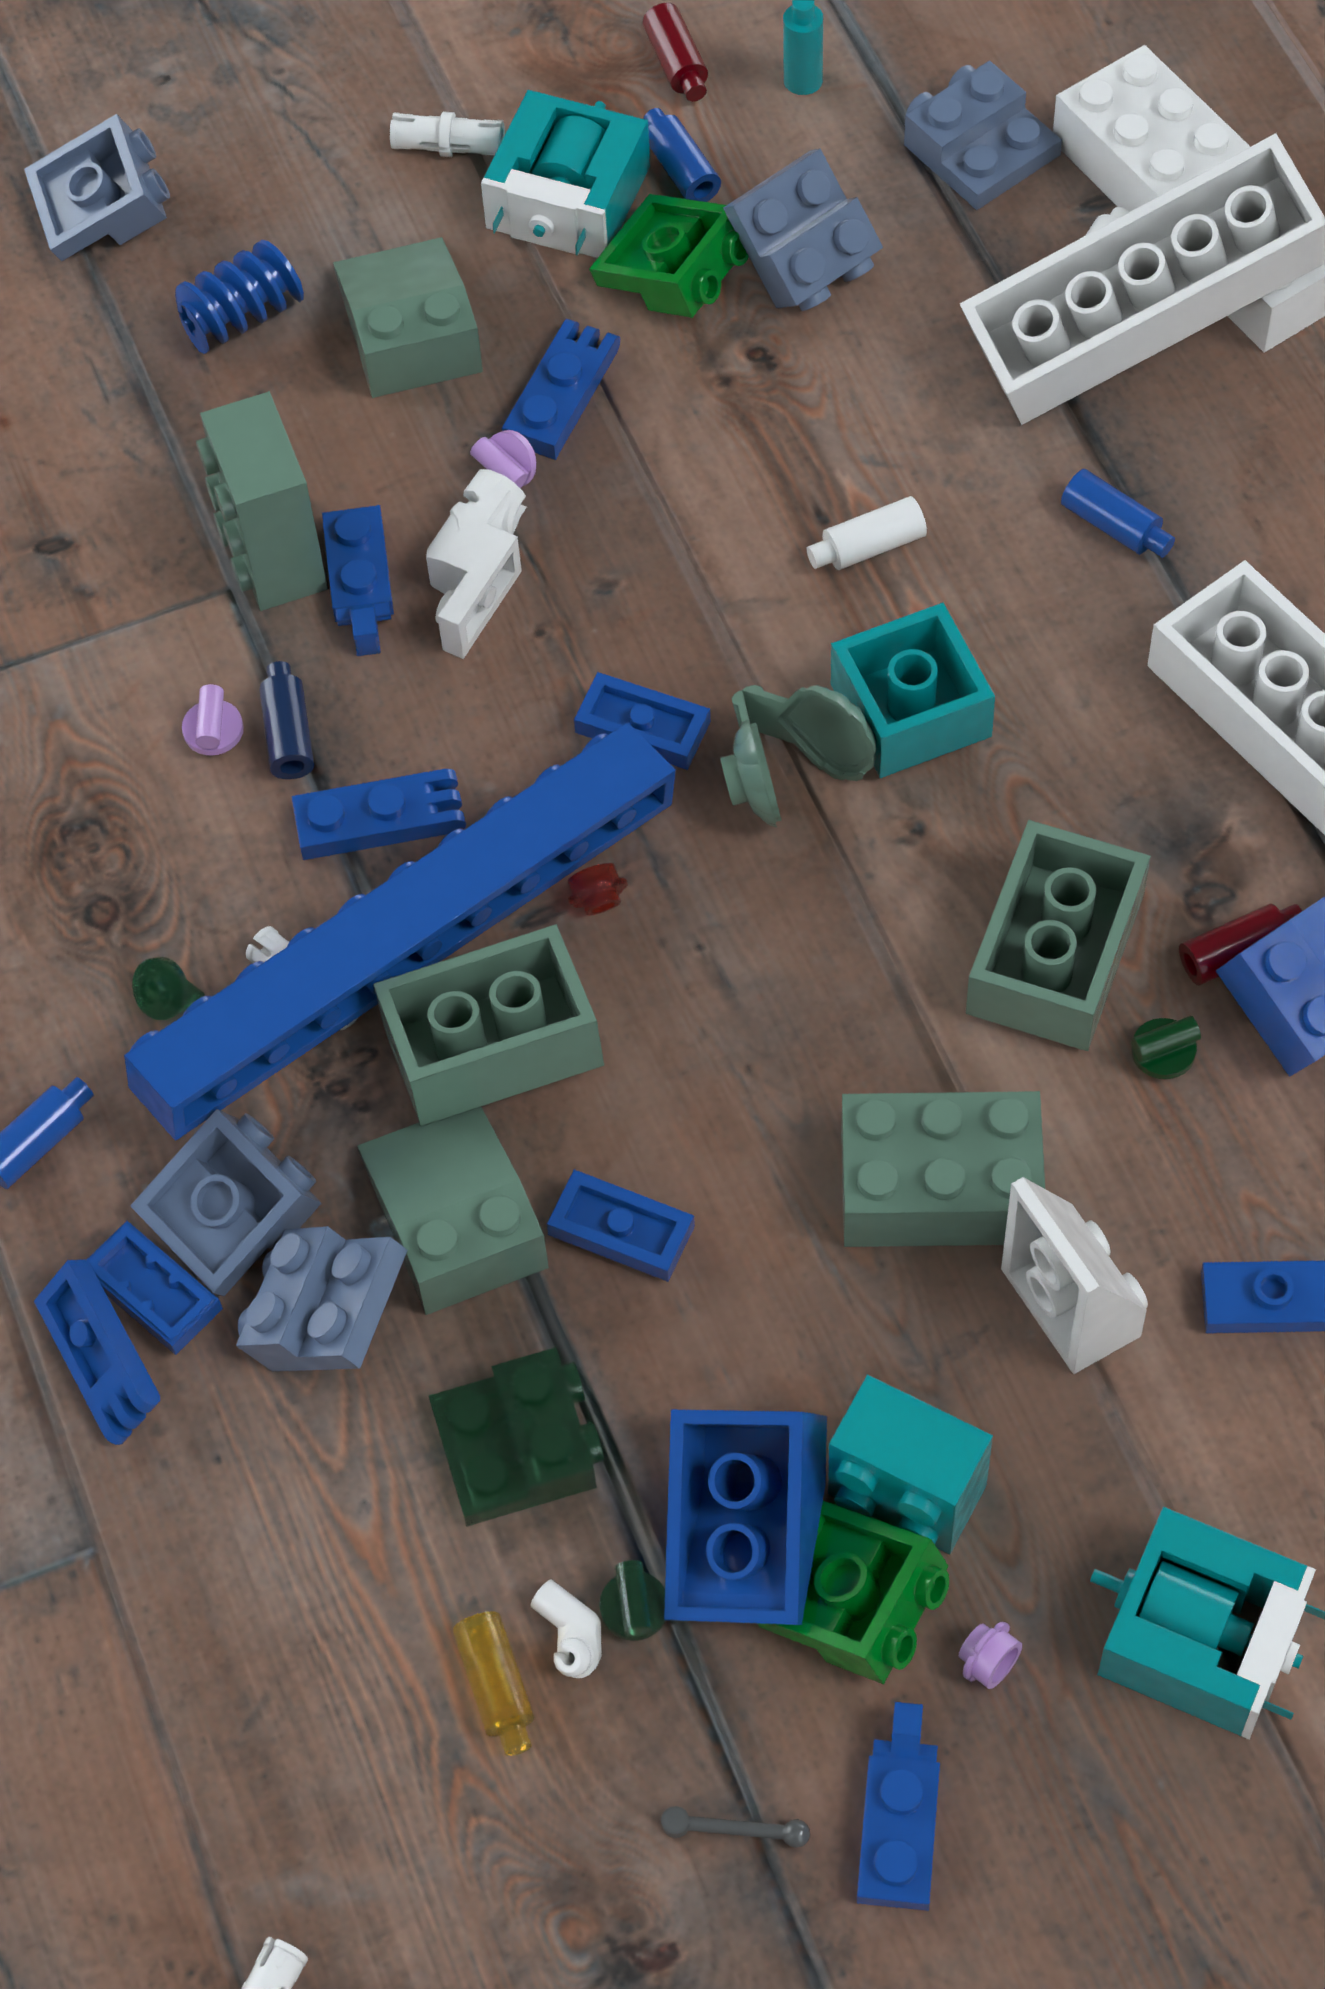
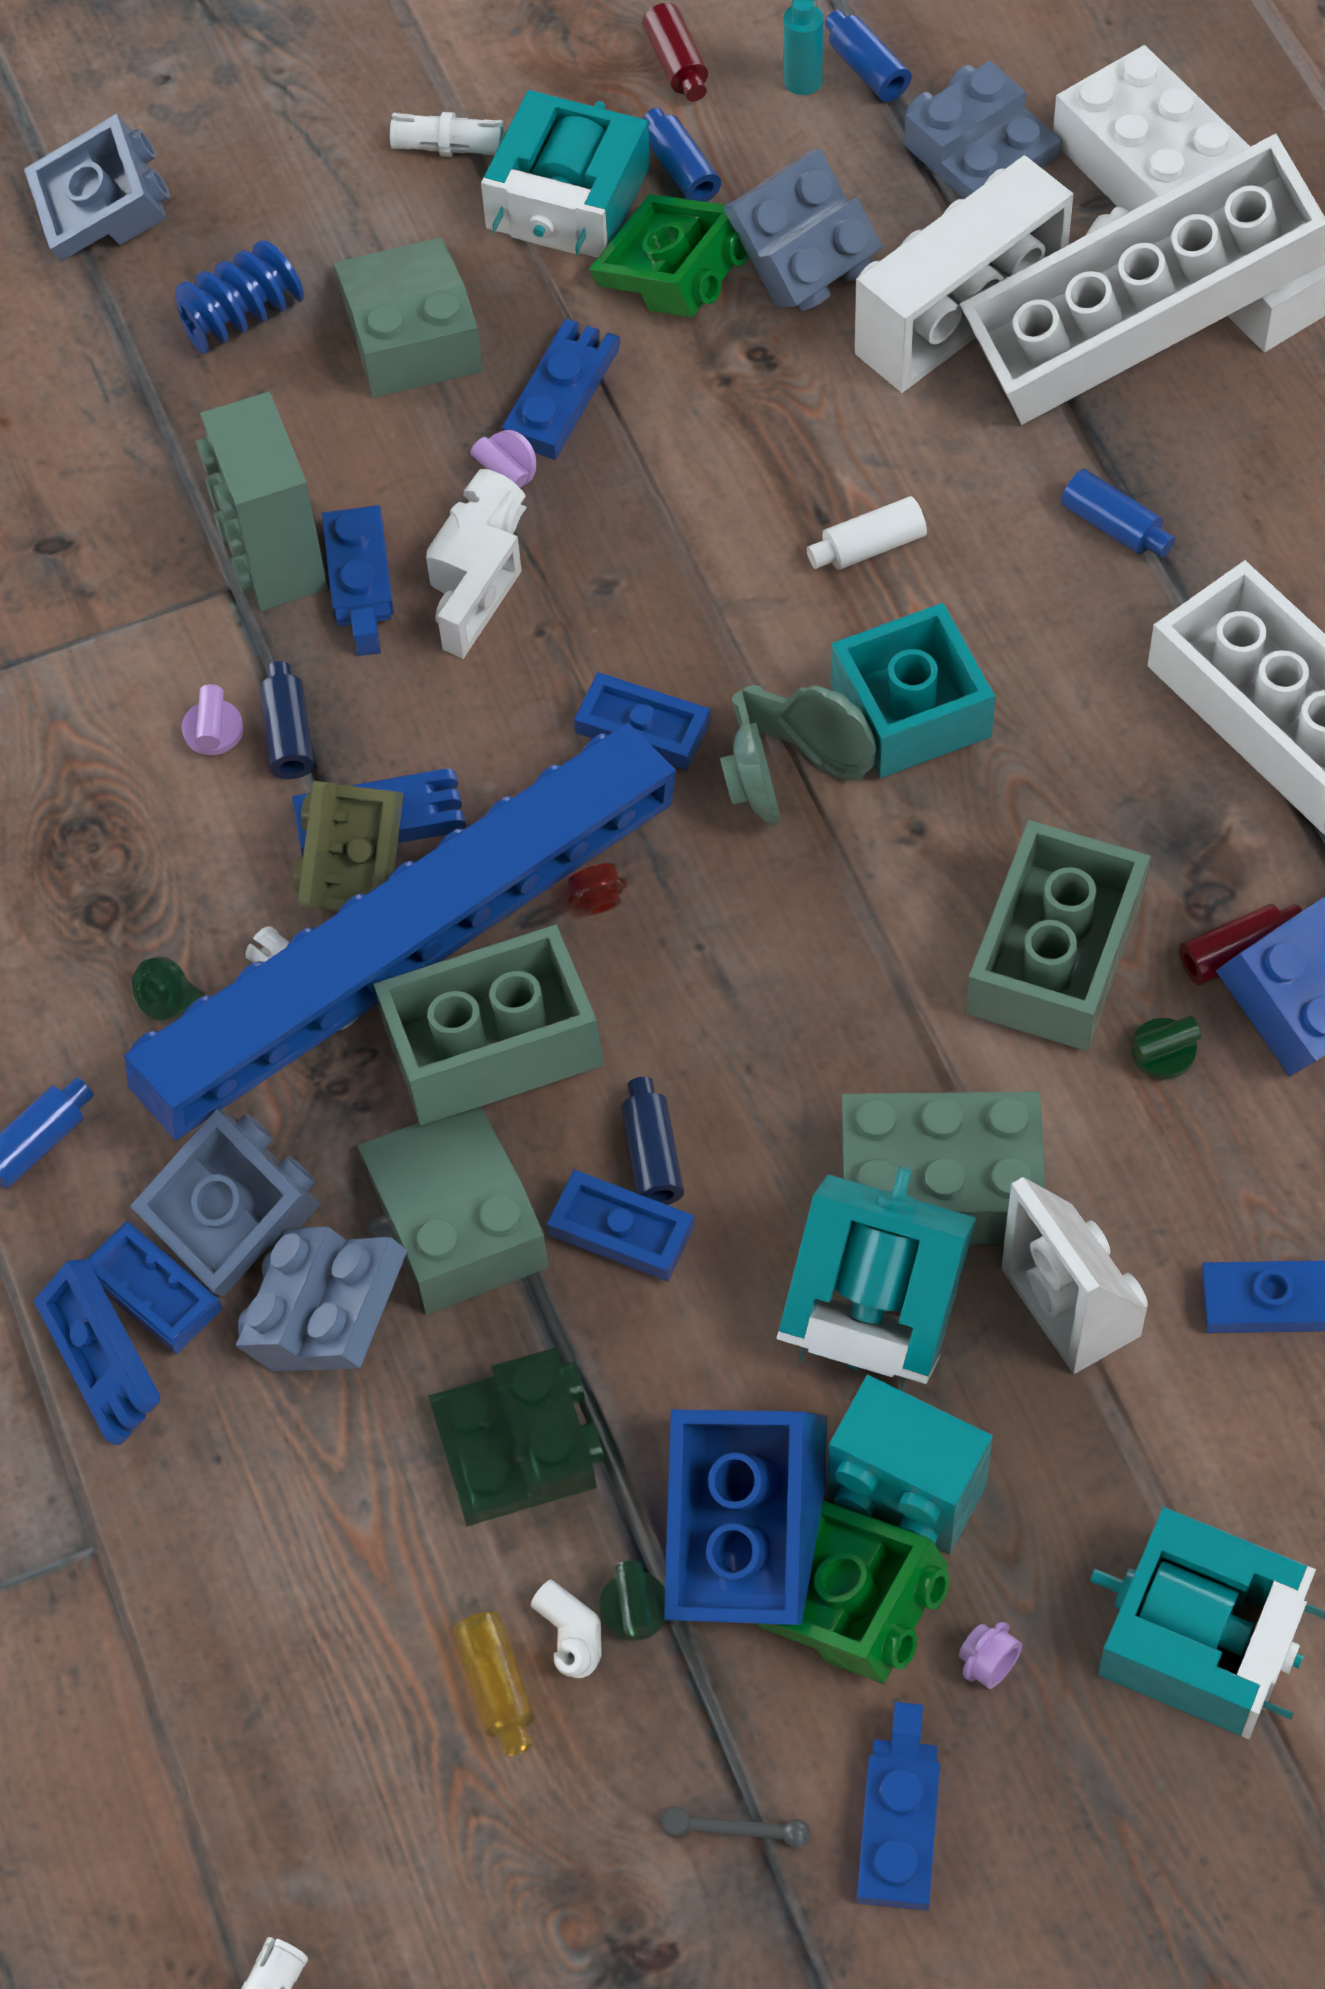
(346, 843): none -> olive bracket
(651, 1143): none -> dark blue cylinder
(867, 55): none -> blue cylinder
(883, 1257): none -> teal piece
(912, 298): none -> white brick

